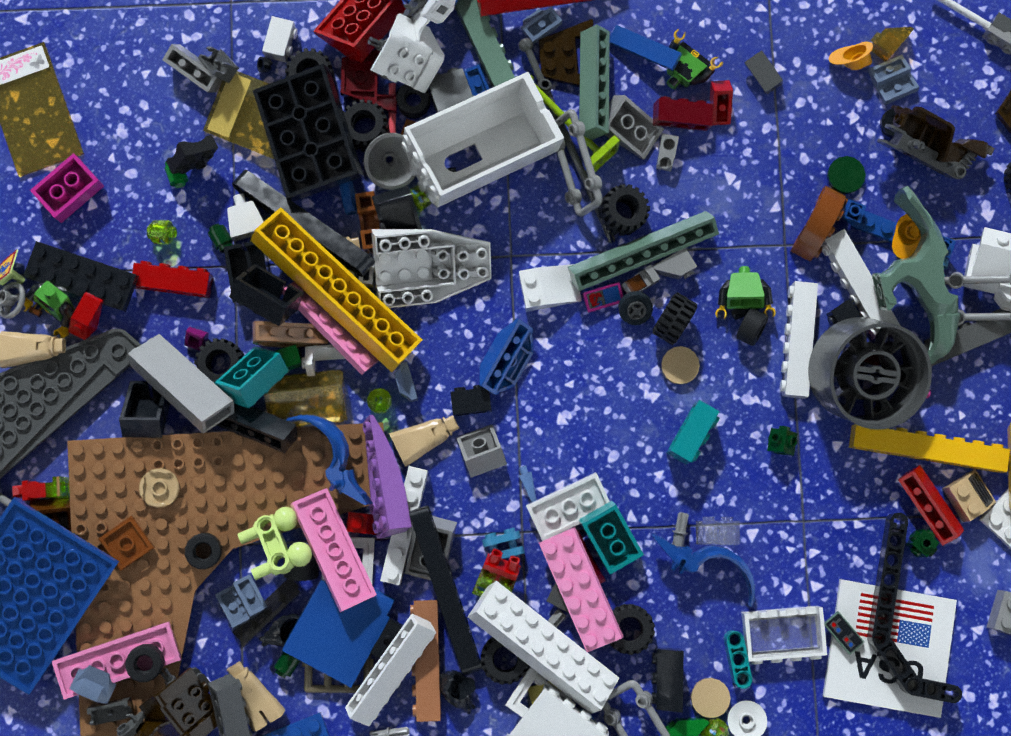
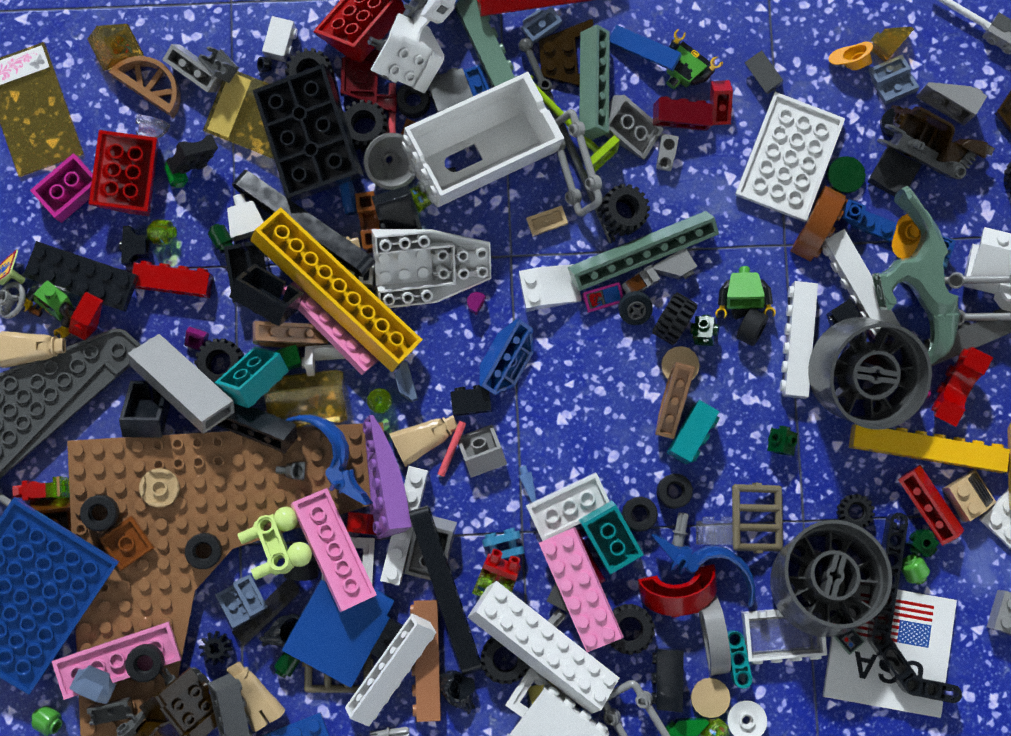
(46, 720): none -> bright green head
(88, 519): none -> black tyre
(113, 44): none -> clear yellow slope
(124, 172): none -> red slope
(133, 246): none -> black brick
(137, 62): none -> medium nougat window
(151, 126): none -> clear brick
(209, 649): none -> black gear
(293, 470): none -> dark grey piece
(451, 449): none -> coral bar
(475, 302): none -> magenta brick
(547, 221): none -> tan plate
(651, 511): none -> black tyre
(674, 399): none -> medium nougat window
(680, 598): none -> red brick
(683, 482): none -> black tyre
(704, 330): none -> brick
(715, 638): none -> light grey window
(737, 526): none -> dark tan bar
(790, 157): none -> white plate
(836, 567): none -> dark grey wheel
(867, 508): none -> black tyre
(893, 172): none -> black brick
(915, 569): none -> bright green head
(954, 101): none -> light grey slope
(958, 384): none -> red brick

